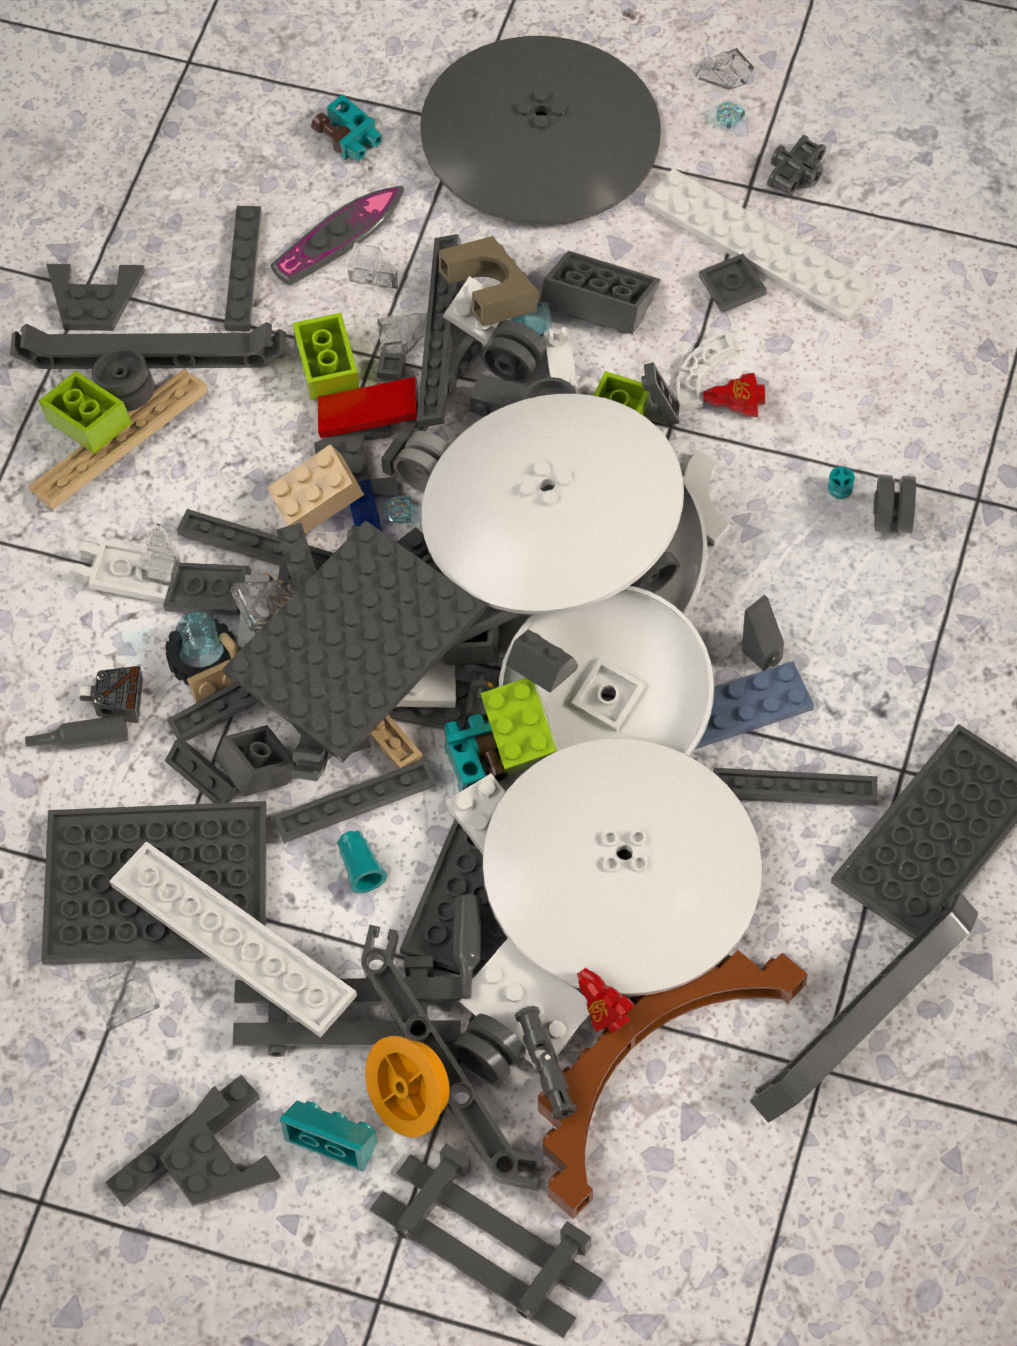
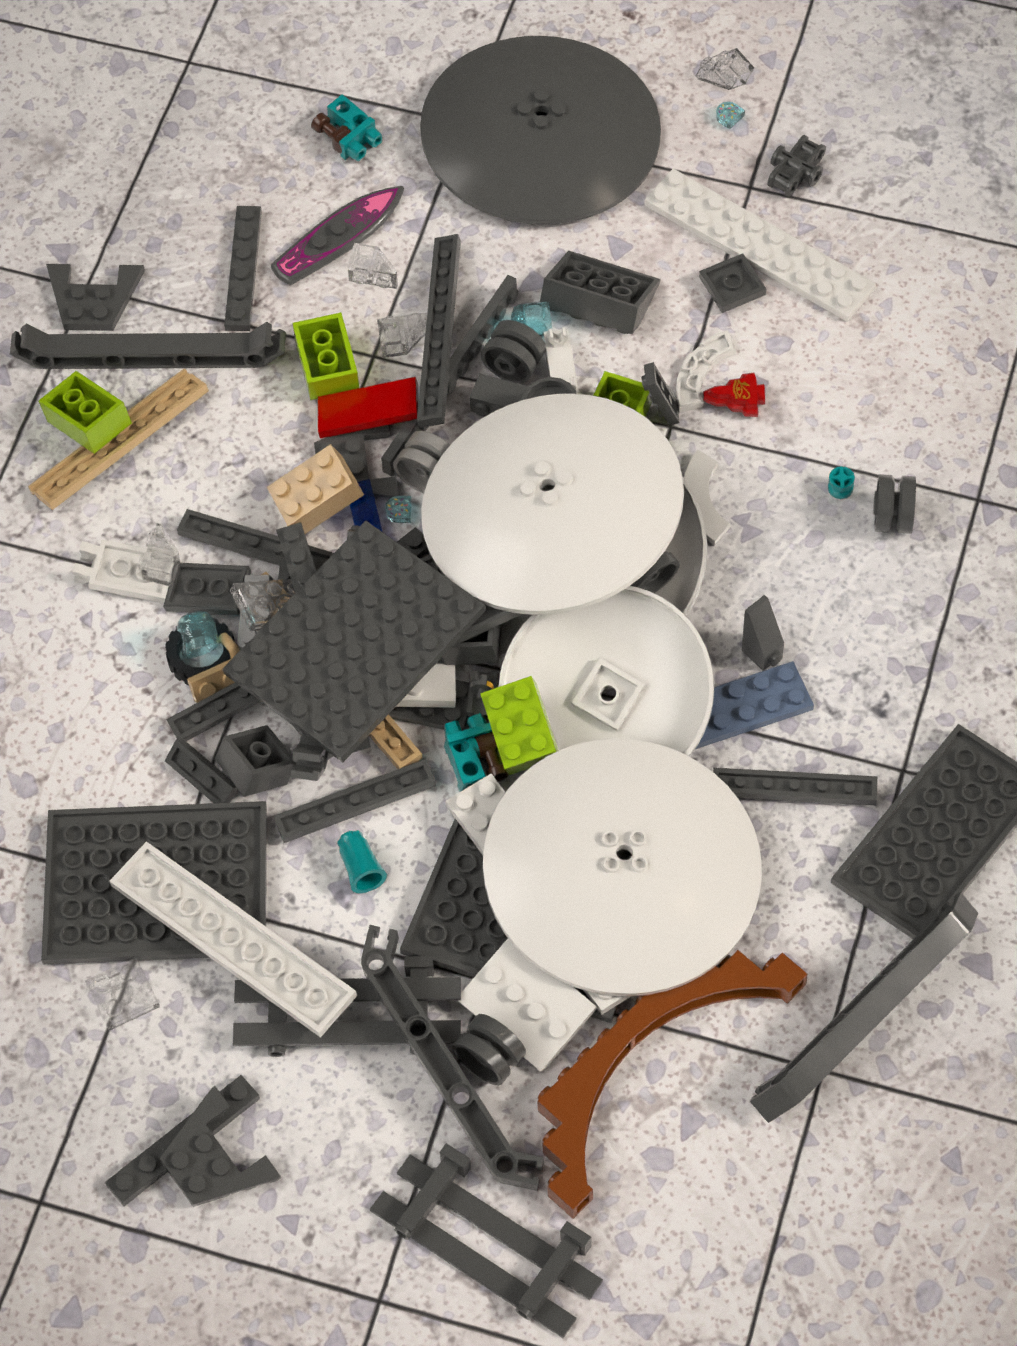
(84, 733): dark grey piece -> none
(116, 693): torso -> none
(125, 376): dark grey wheel -> none
(329, 1134): teal slope -> none
(391, 366): dark grey plate -> none
(406, 1085): light orange piece -> none
(460, 312): white plate -> none
(467, 939): dark grey piece -> none
(489, 259): dark tan arch -> none
(540, 661): dark grey slope -> none
(551, 1076): dark grey piece -> none
(604, 1003): red rock -> none

